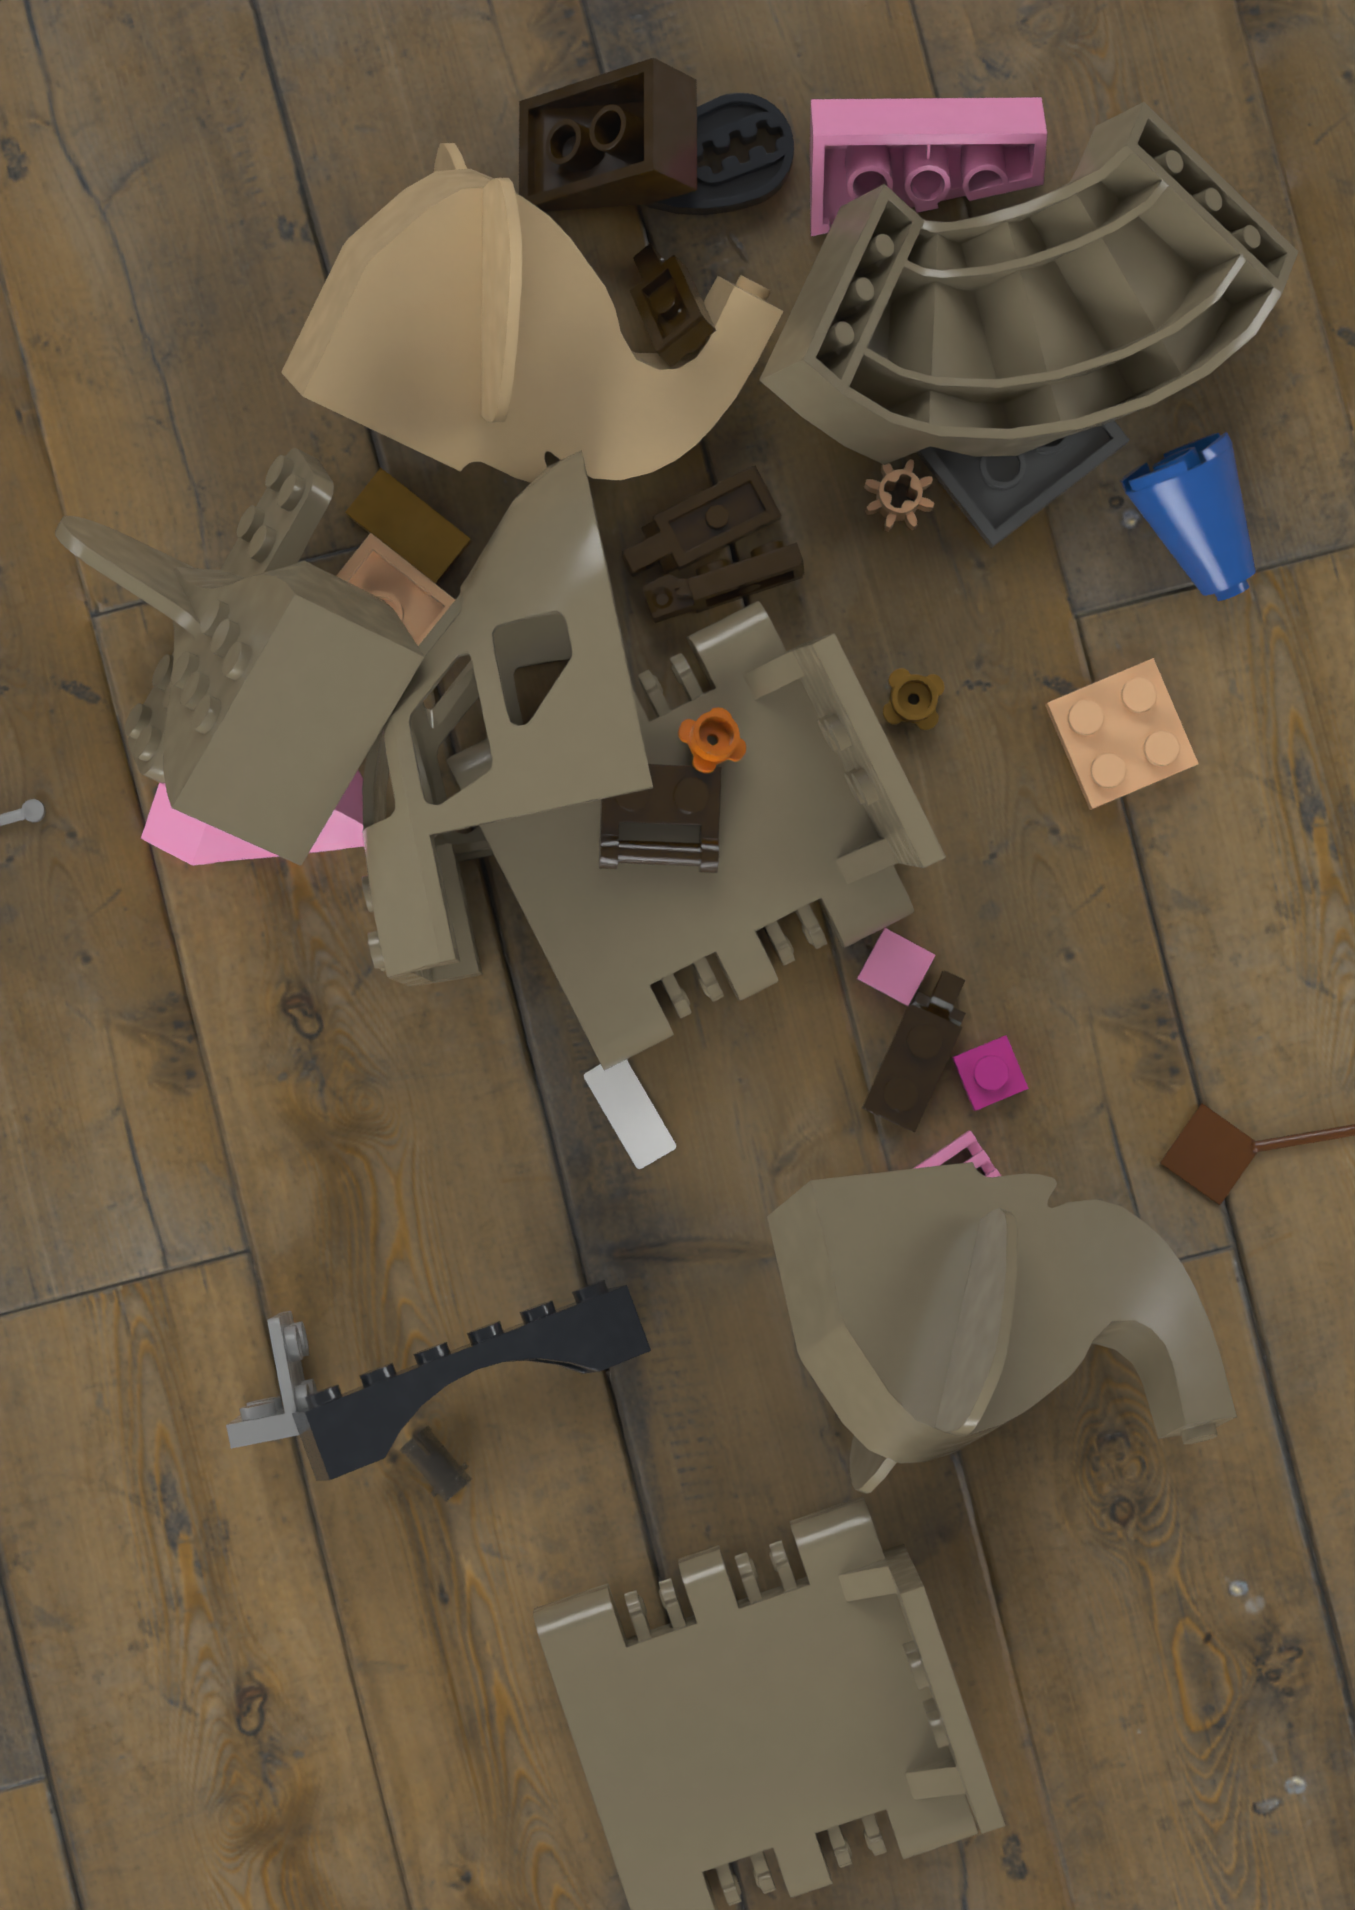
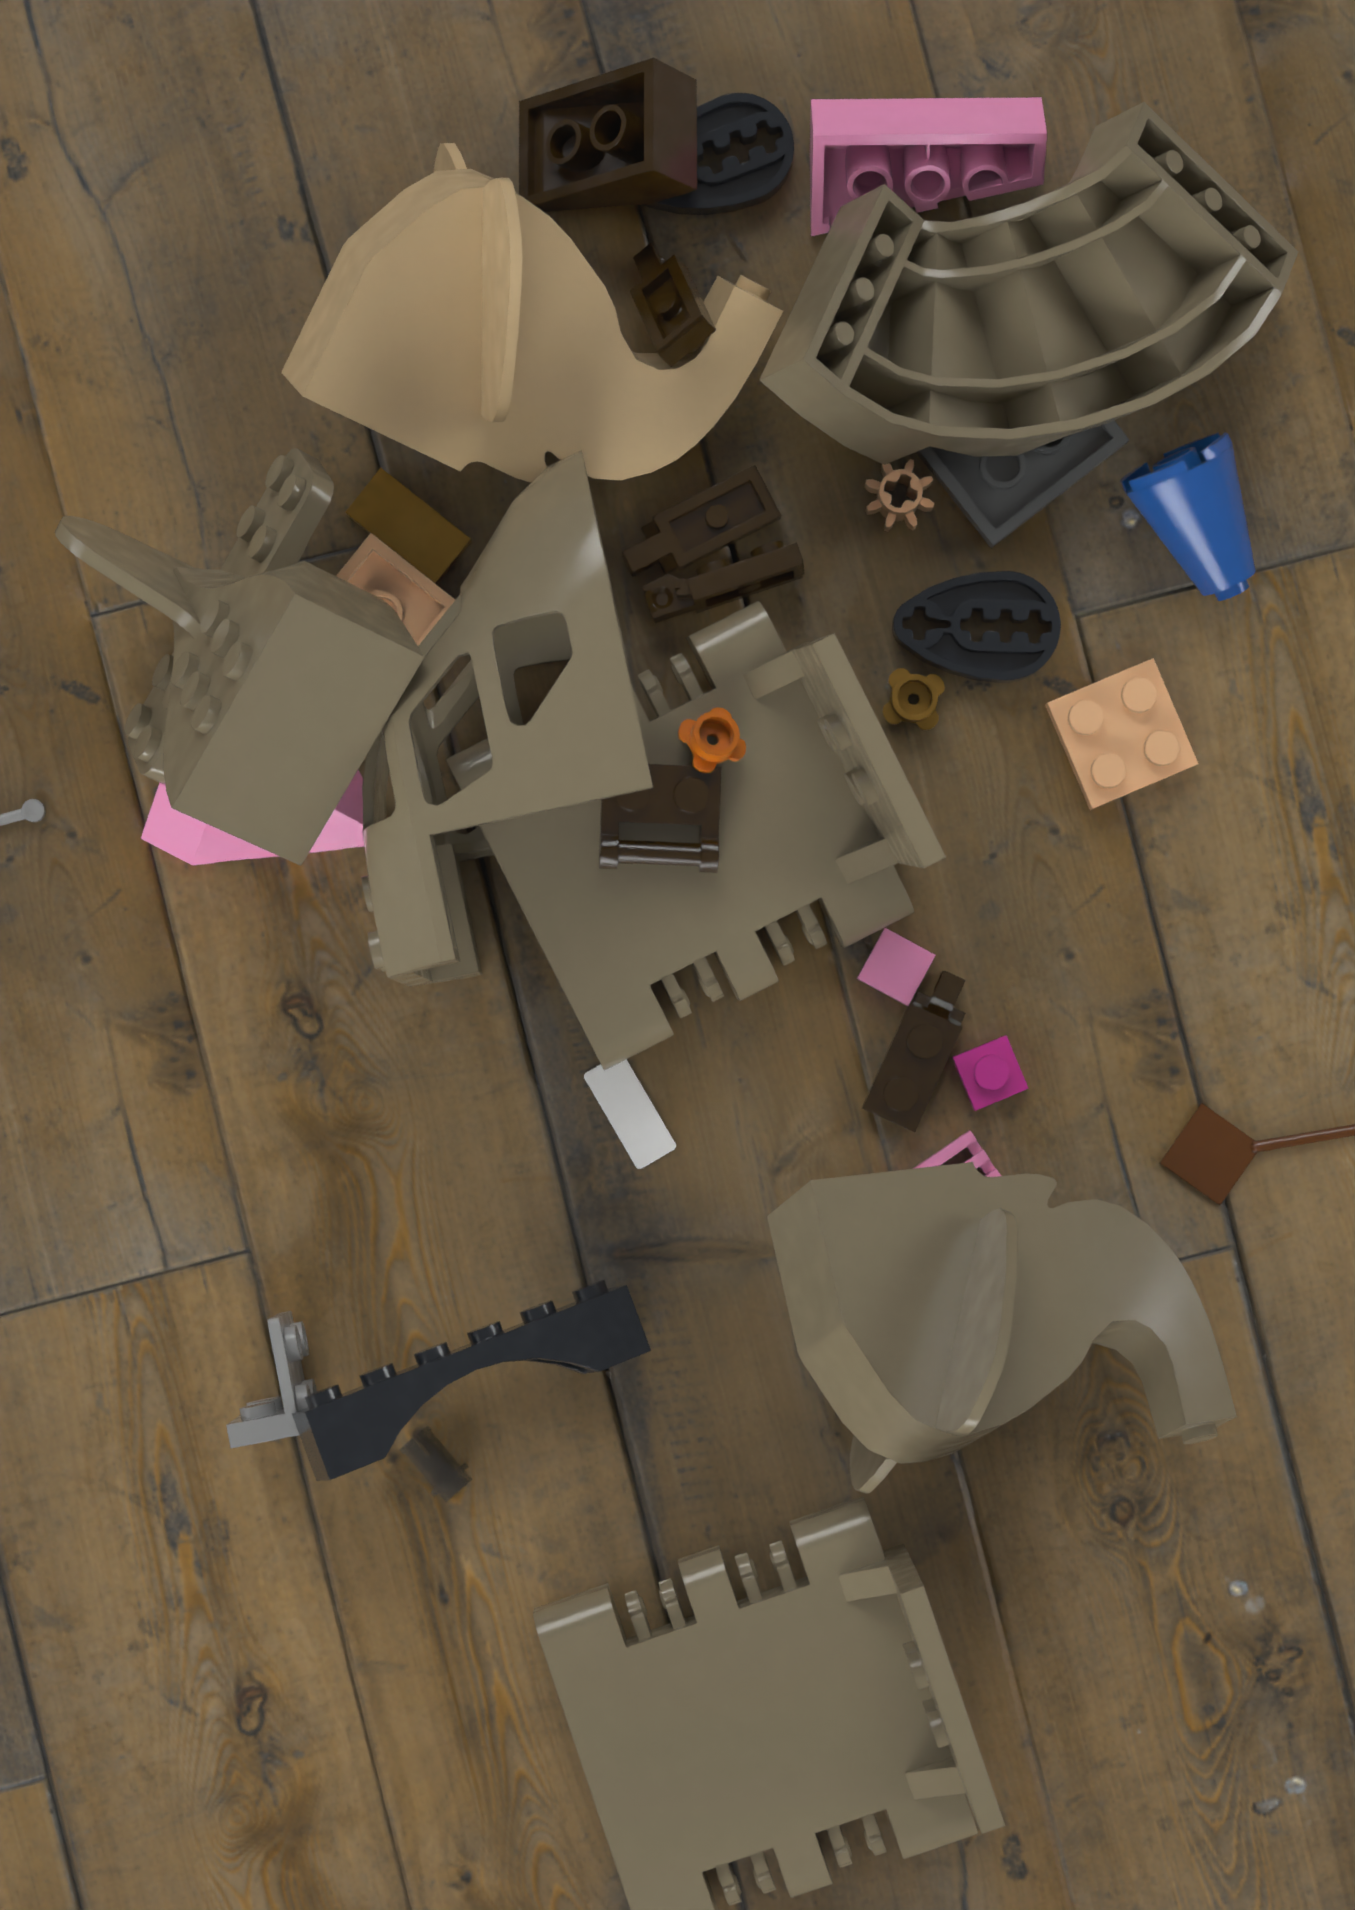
(990, 594): none -> black piece

